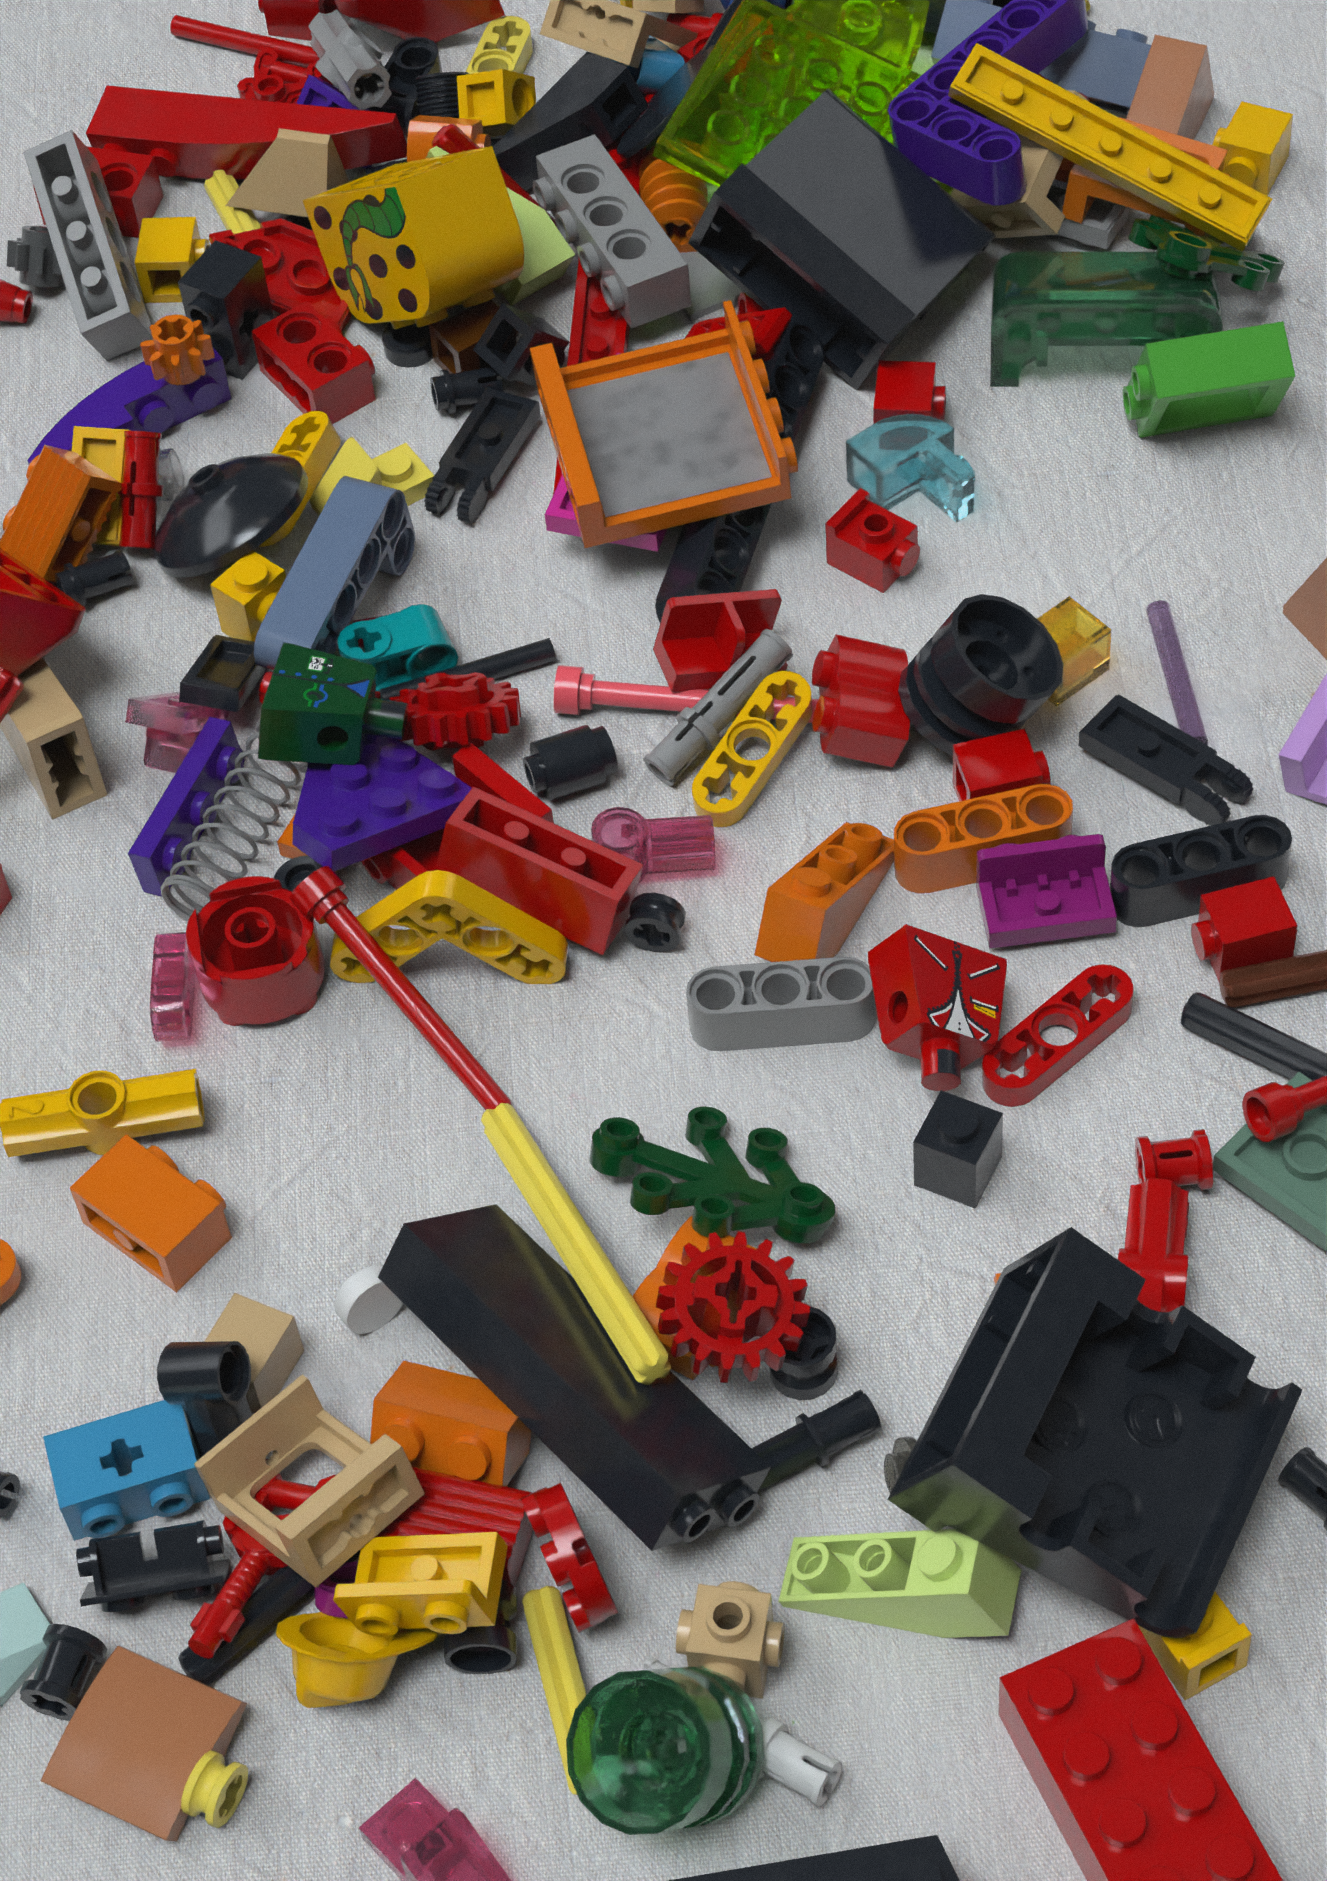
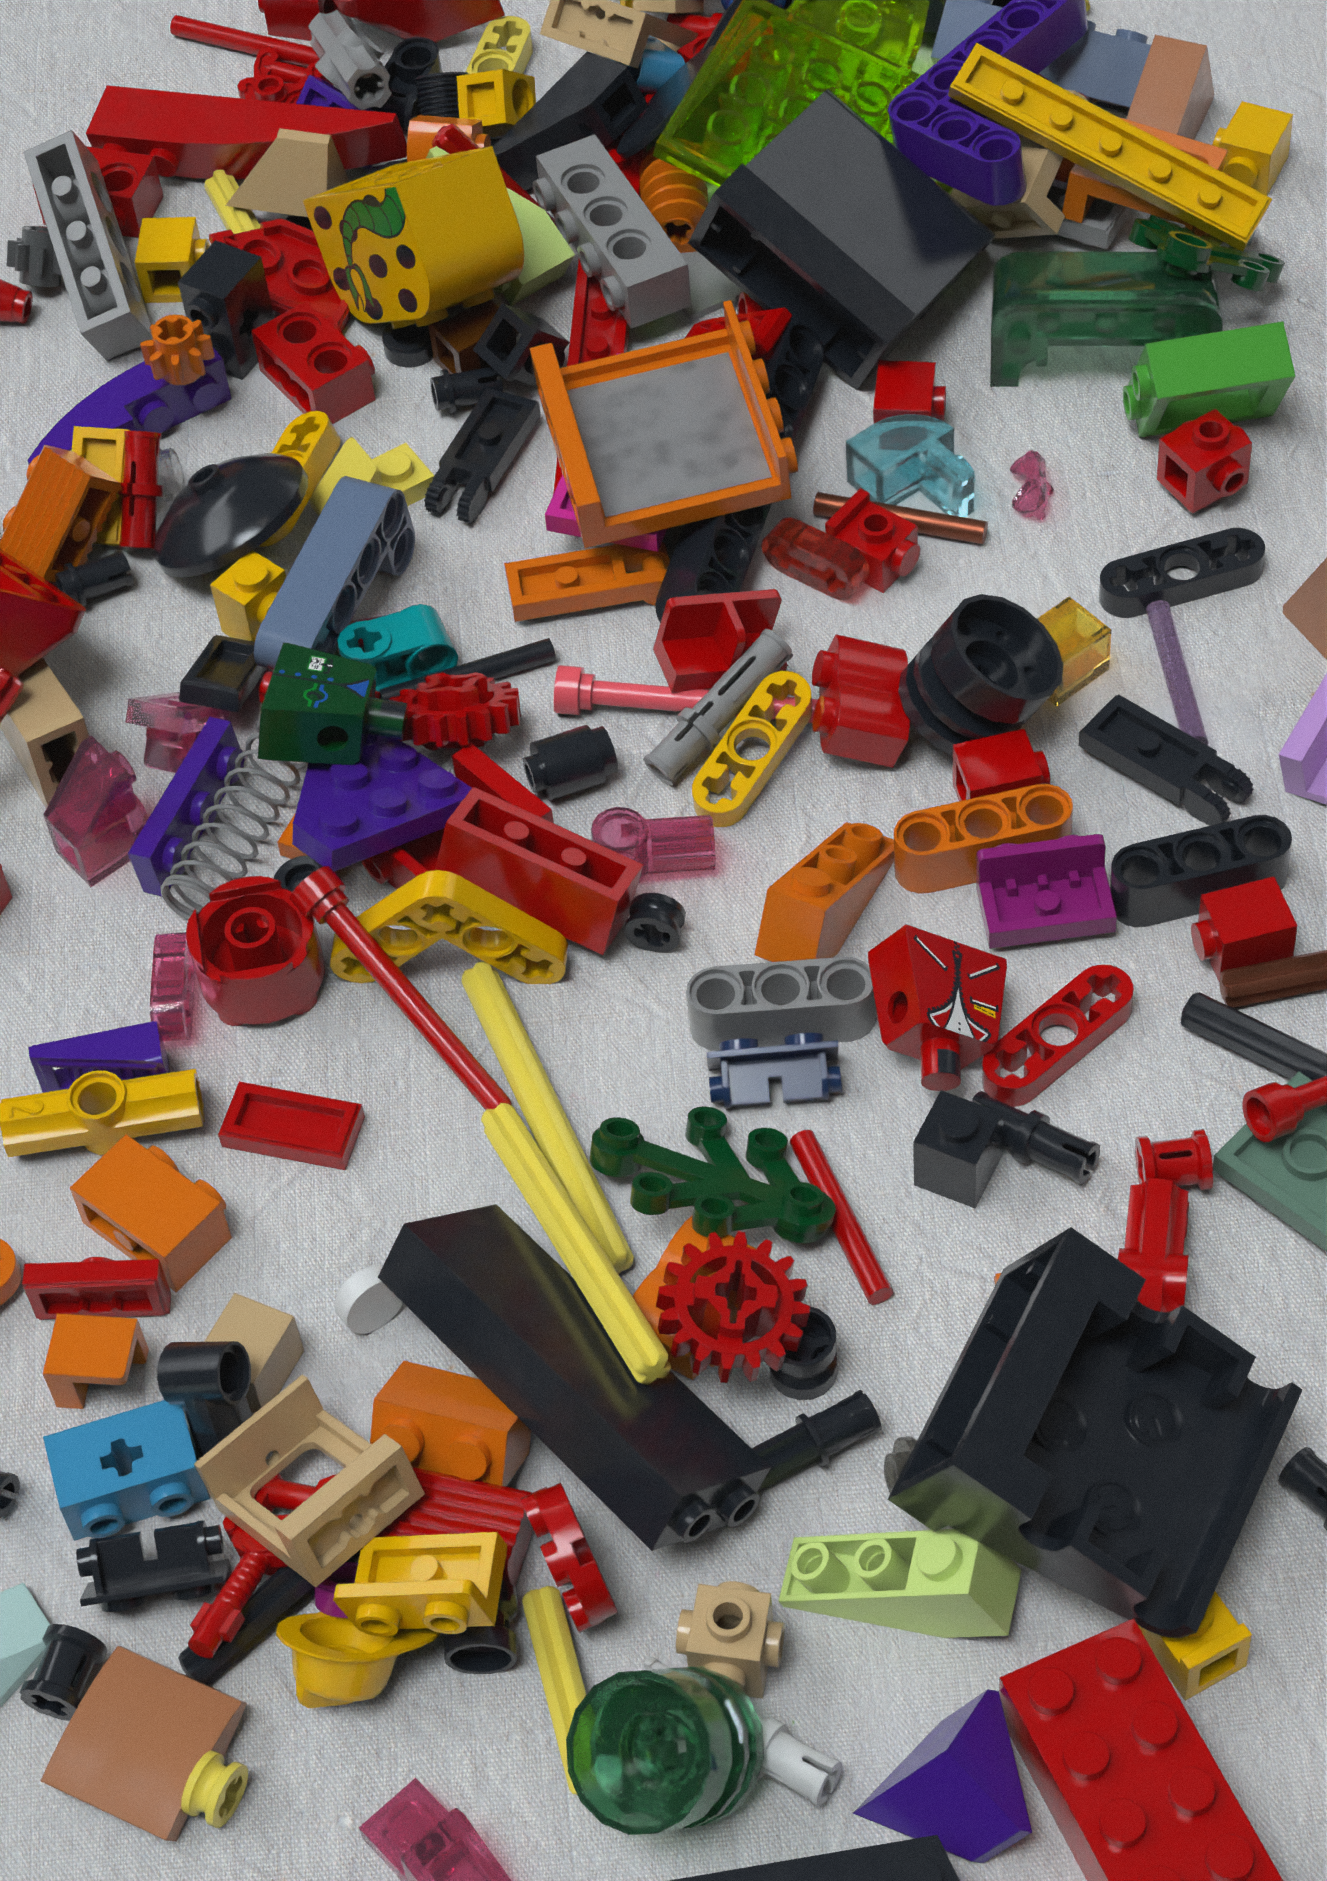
(92, 1352): none -> orange panel
(95, 812): none -> clear pink slope
(97, 1288): none -> red plate
(123, 1051): none -> dark purple slope
(291, 1125): none -> red tile
(543, 1108): none -> light yellow axle
(585, 580): none -> orange plate
(797, 1063): none -> hinge
(815, 558): none -> clear red beam
(845, 1224): none -> red bar
(927, 521): none -> copper bar
(958, 1785): none -> dark purple slope
(1034, 493): none -> clear pink piece
(1036, 1139): none -> black pin
(1200, 553): none -> black beam
(1204, 460): none -> red brick

